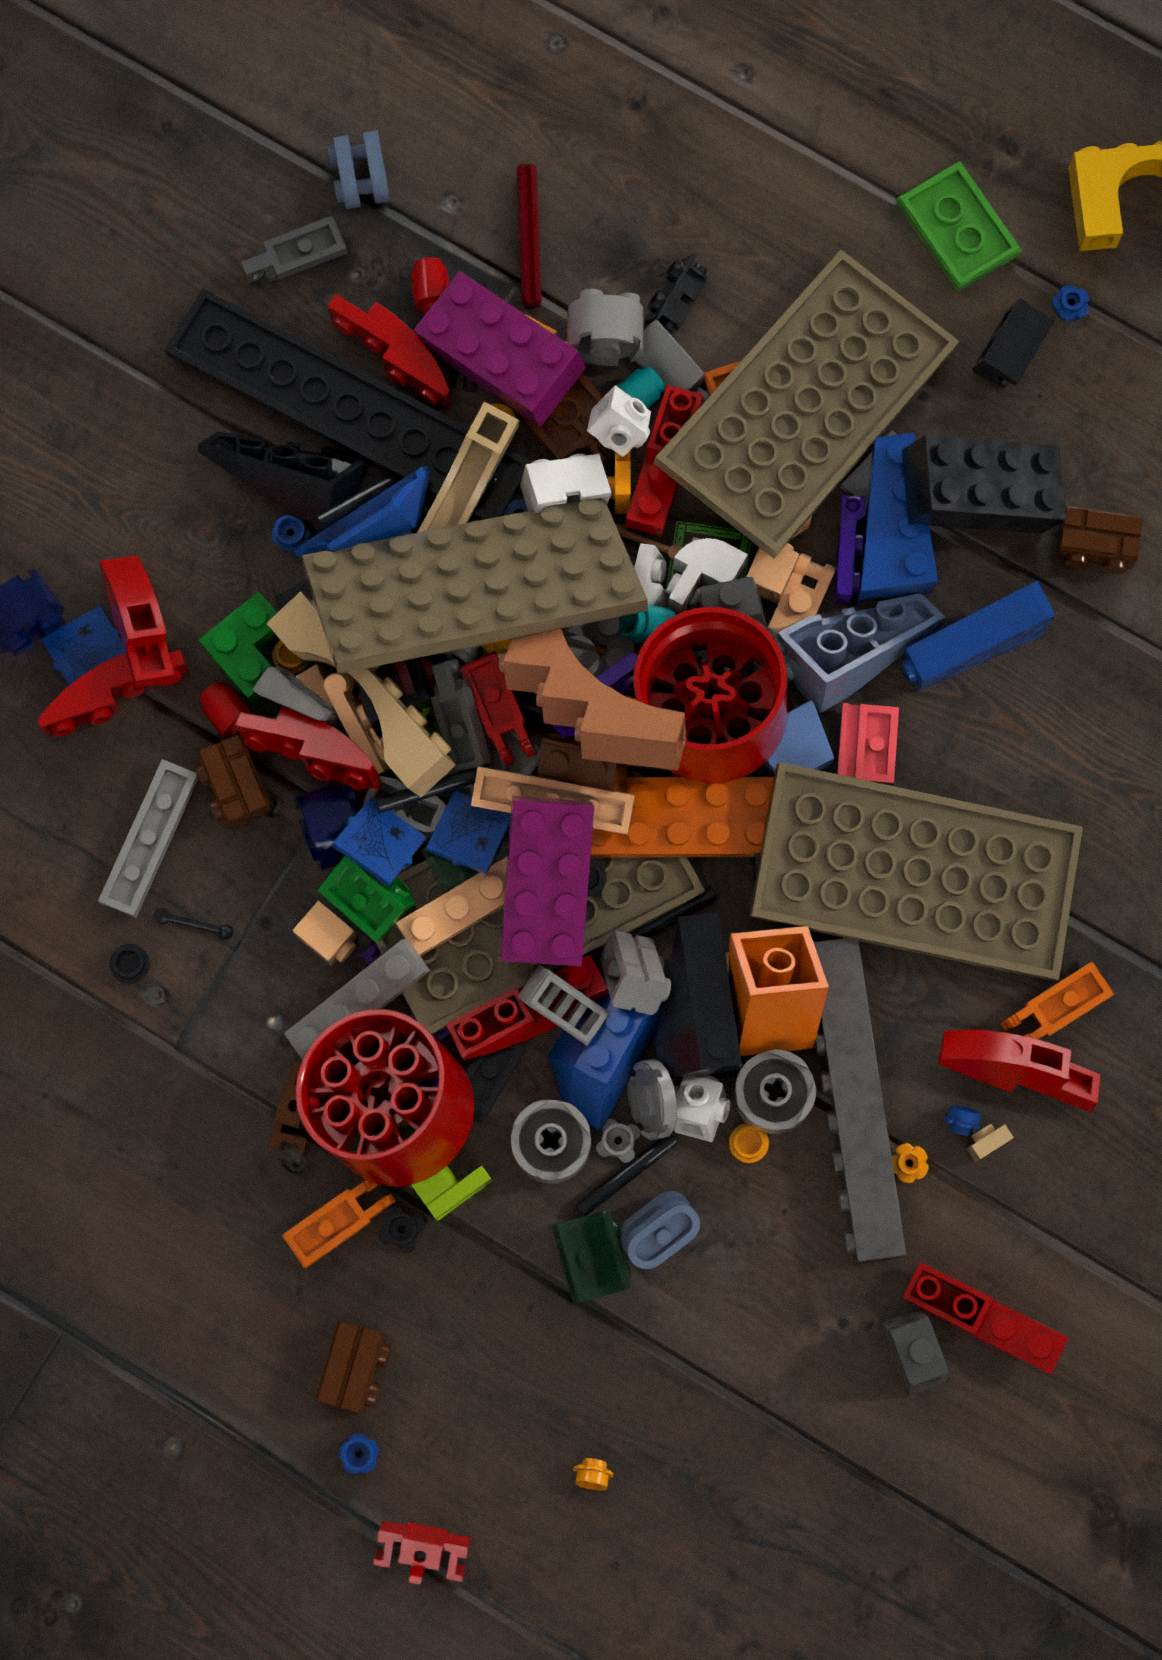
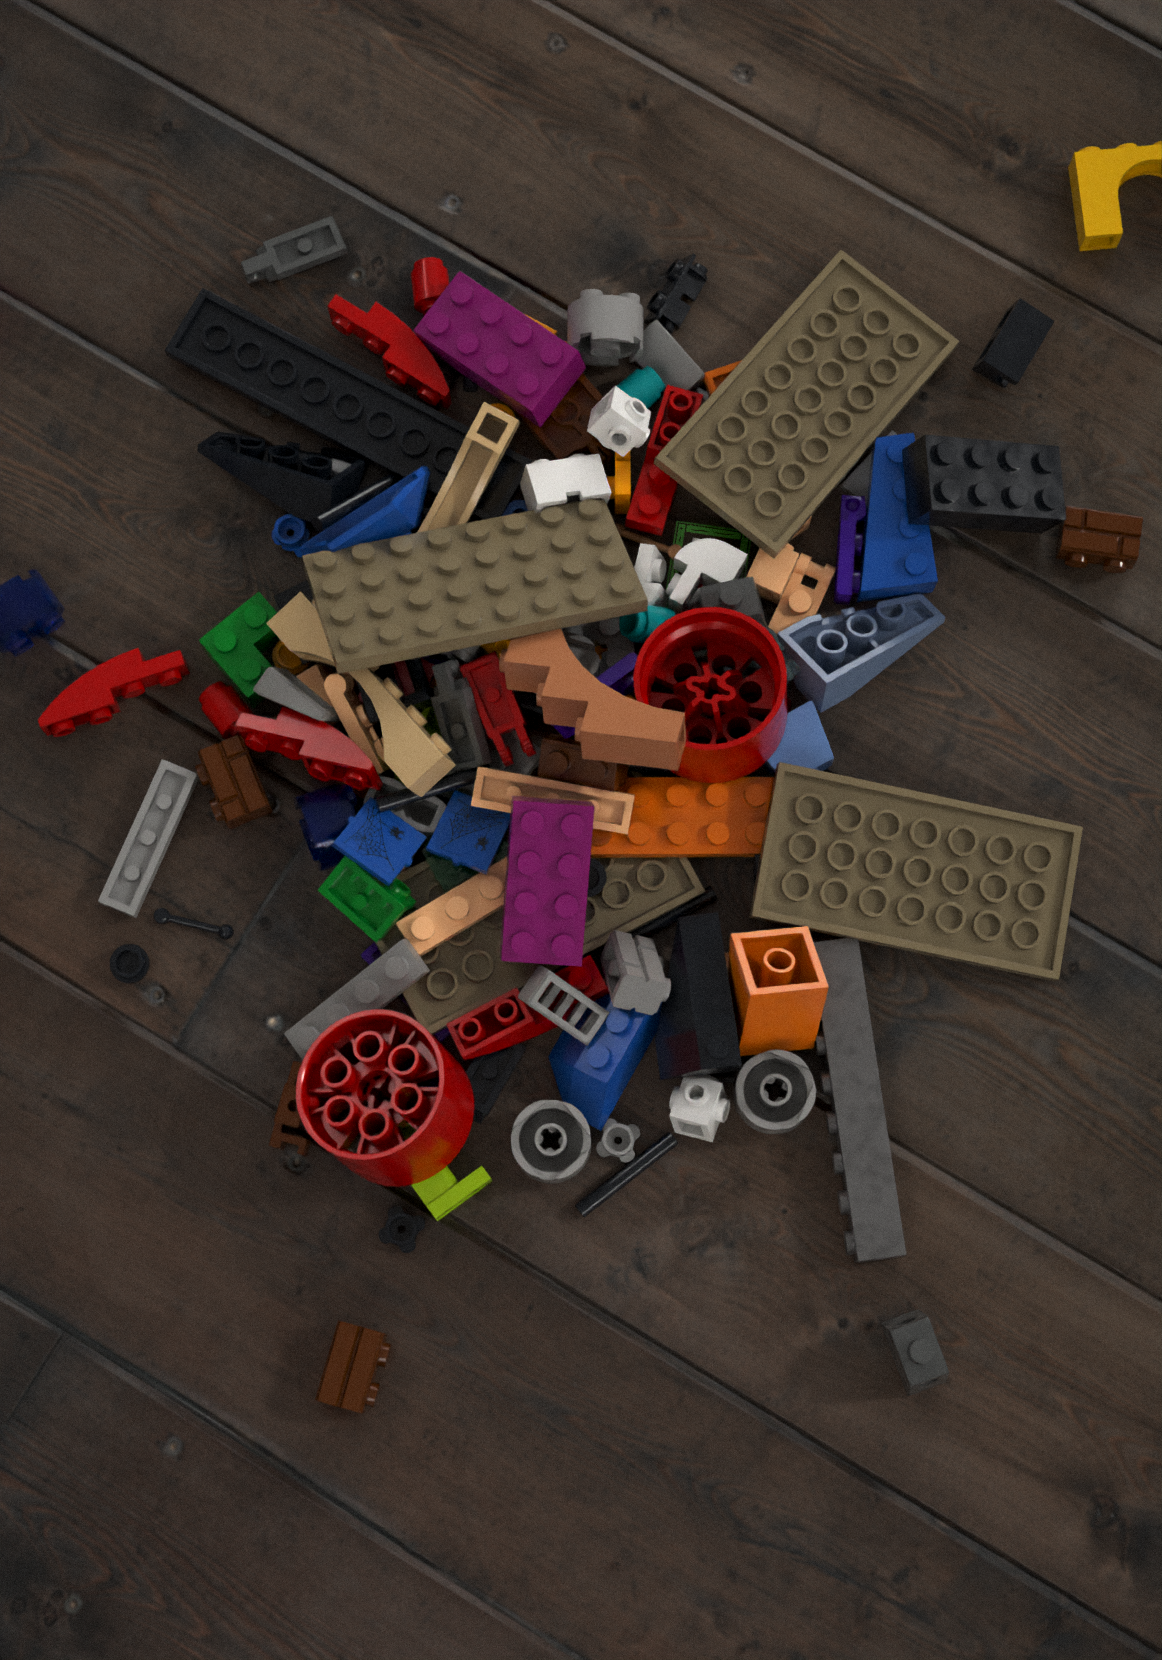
(83, 644): blue piece -> none
(138, 620): red slope -> none
(326, 934): light nougat brick -> none
(334, 1224): orange hinge -> none
(348, 187): sand blue brick -> none
(366, 1462): blue plate -> none
(423, 1538): red piece -> none
(529, 235): dark red axle -> none
(592, 1256): clear green bracket -> none
(592, 1474): light orange plate -> none
(652, 1099): light grey tile -> none
(659, 1229): sand blue brick -> none
(748, 1143): light orange plate -> none
(868, 742): coral plate -> none
(917, 1155): light orange plate -> none
(958, 226): bright green tile -> none
(963, 1120): blue plate -> none
(978, 637): blue slope -> none
(985, 1319): red slope -> none
(988, 1140): tan plate -> none
(1016, 1059): red slope -> none
(1063, 1002): orange hinge -> none
(1070, 312): blue plate -> none

